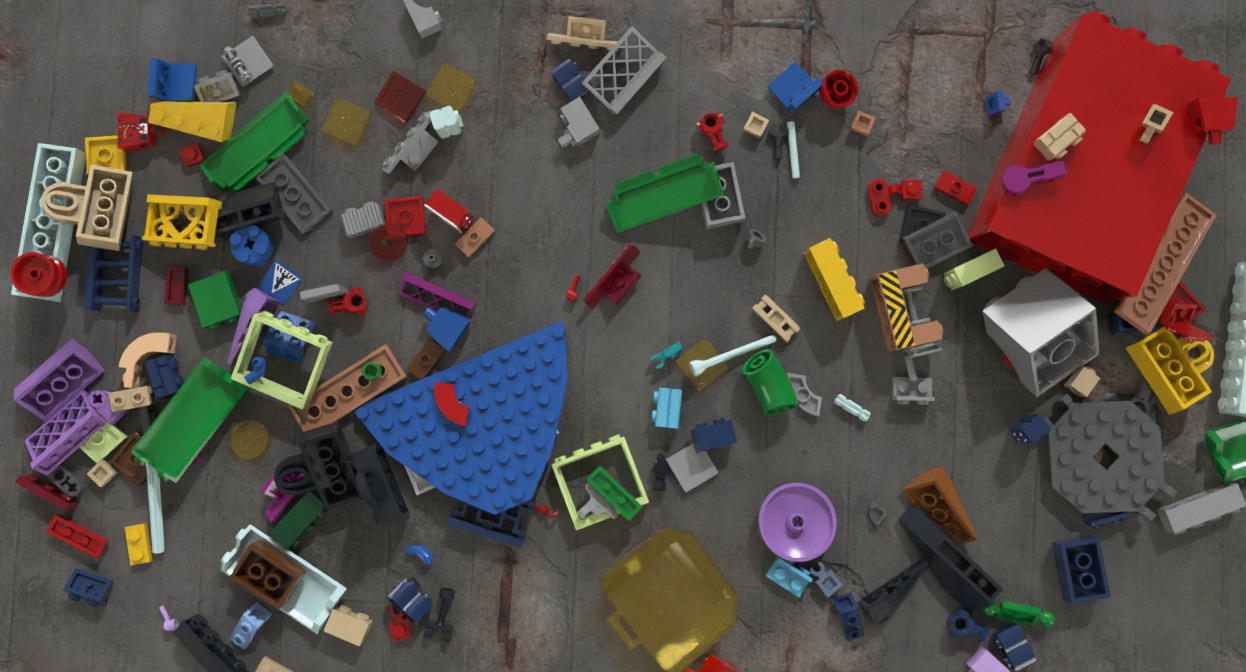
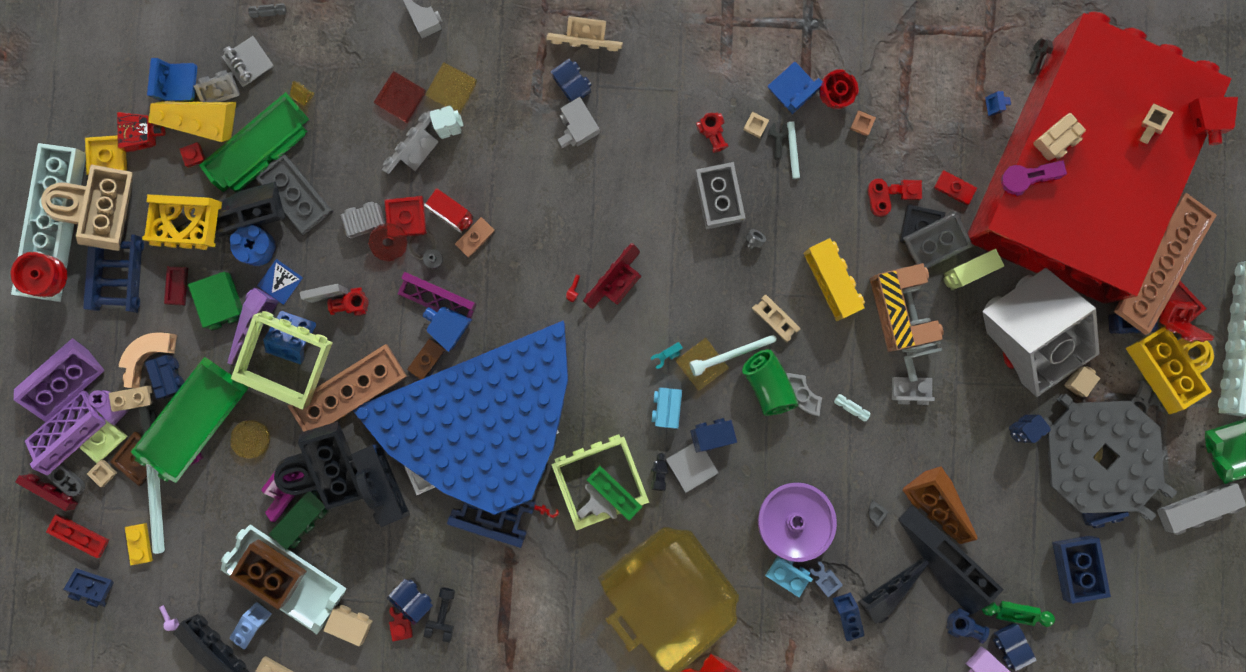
(259, 370): blue arm -> none
(346, 121): clear yellow tile -> none
(372, 371): green tile -> none
(422, 552): blue arm -> none
(449, 404): red tile -> none
(638, 79): light grey fence -> none
(661, 194): green slope -> none

